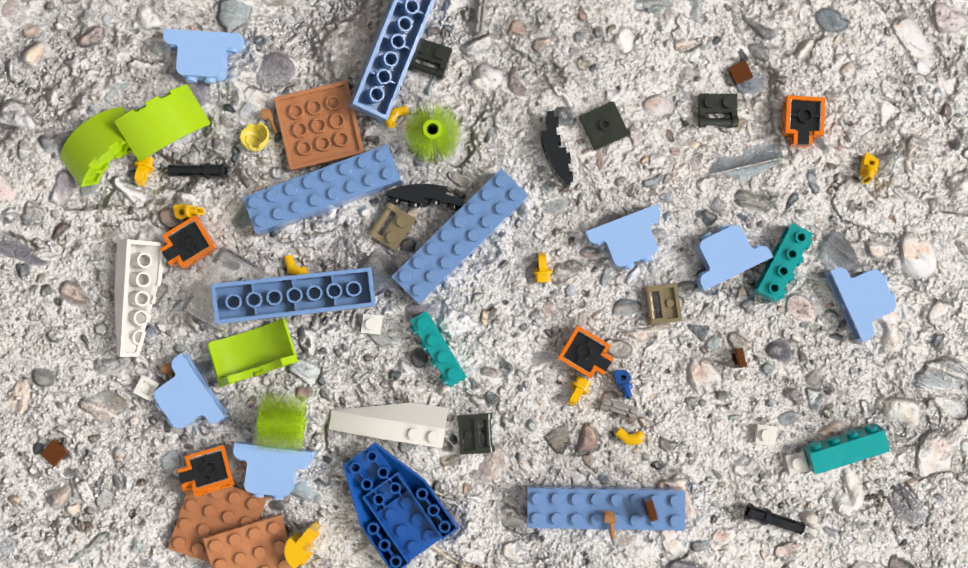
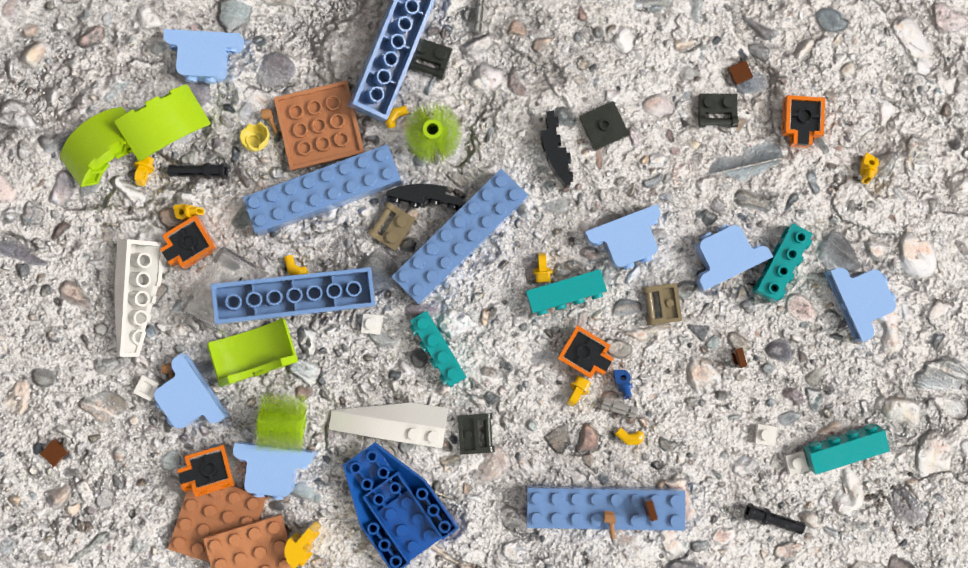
(565, 292): none -> teal brick

